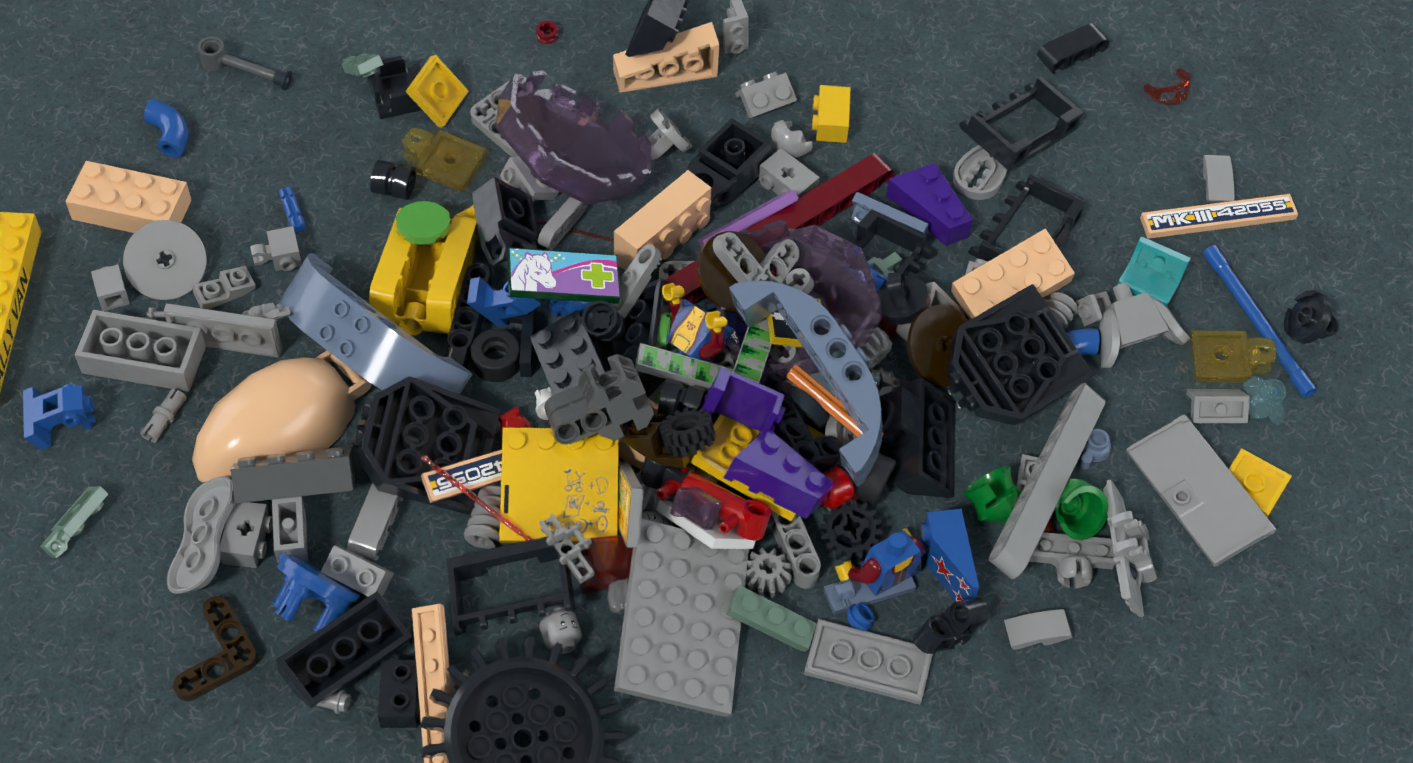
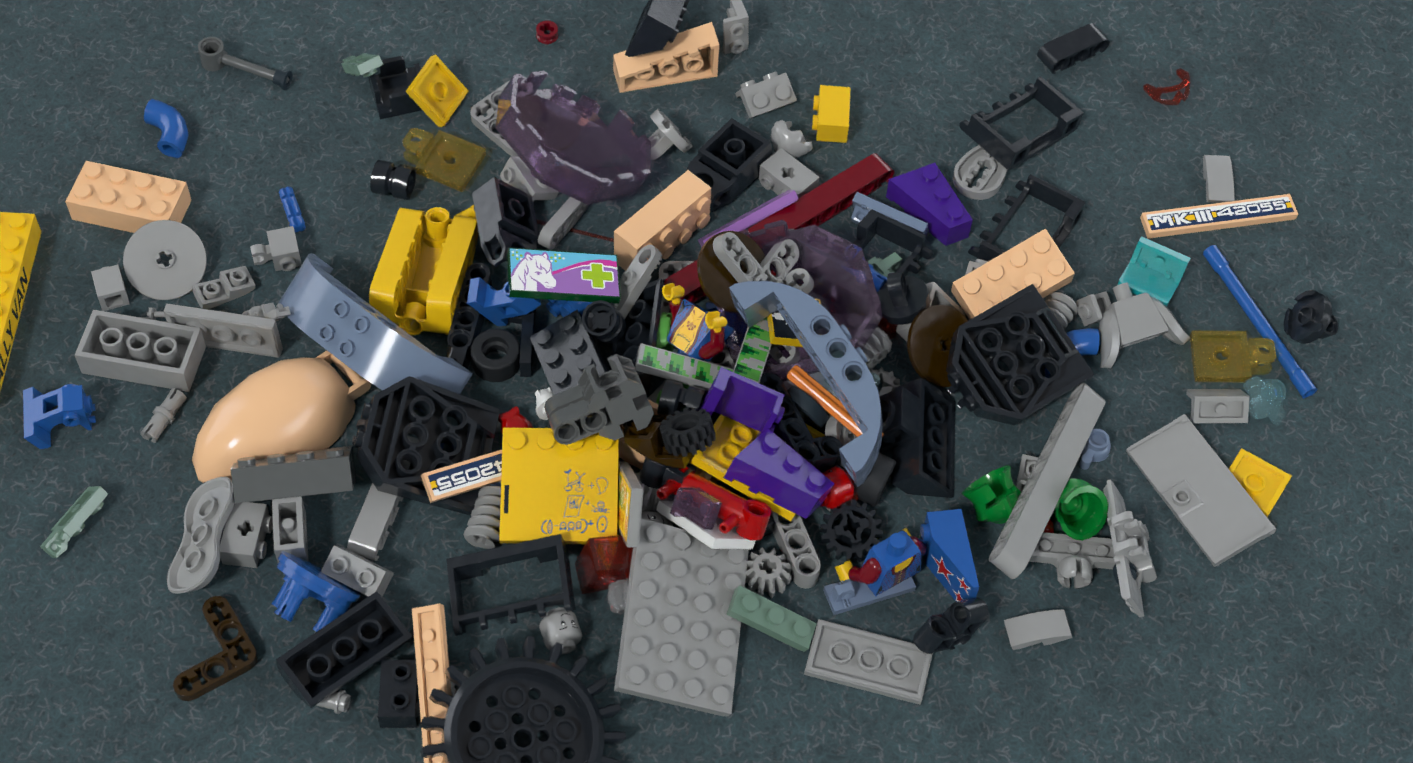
(423, 222): bright green tile -> none
(474, 497): clear red piece -> none
(562, 533): light grey piece -> none
(860, 616): blue plate -> none

